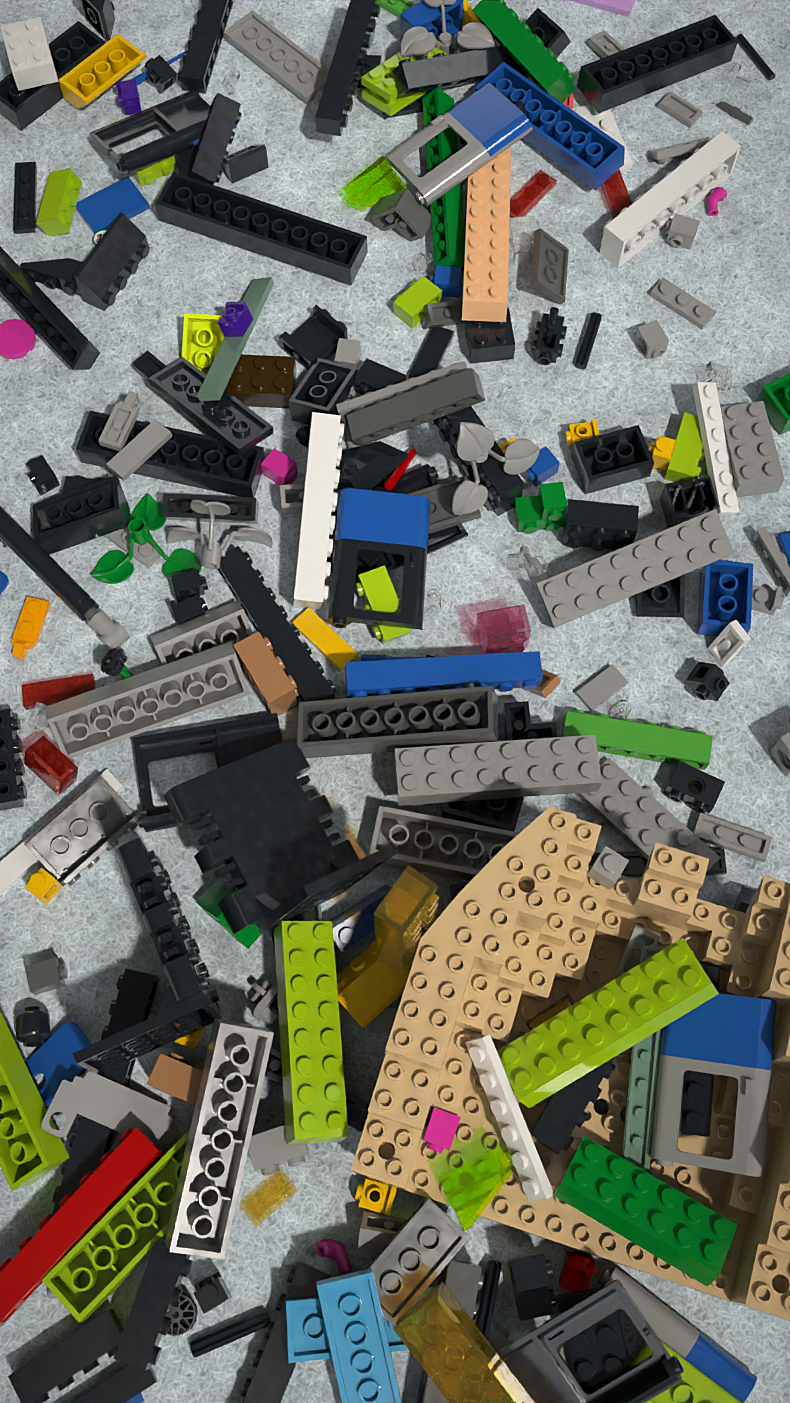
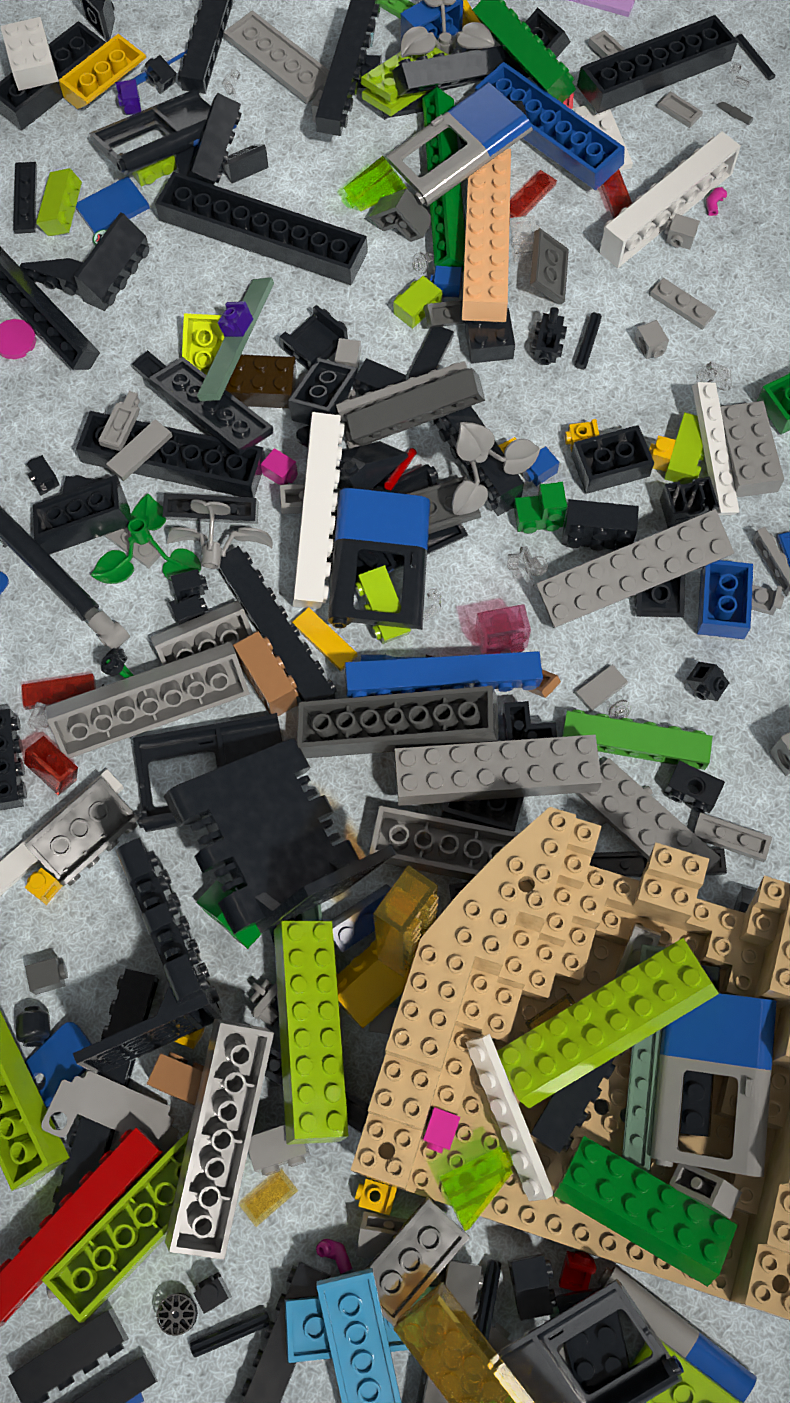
(29, 626): light orange hinge -> none
(152, 1306): black brick -> none
(607, 868): light grey brick -> none
(680, 150): light grey plate -> none
(706, 1189): none -> light grey brick
(729, 643): white plate -> none

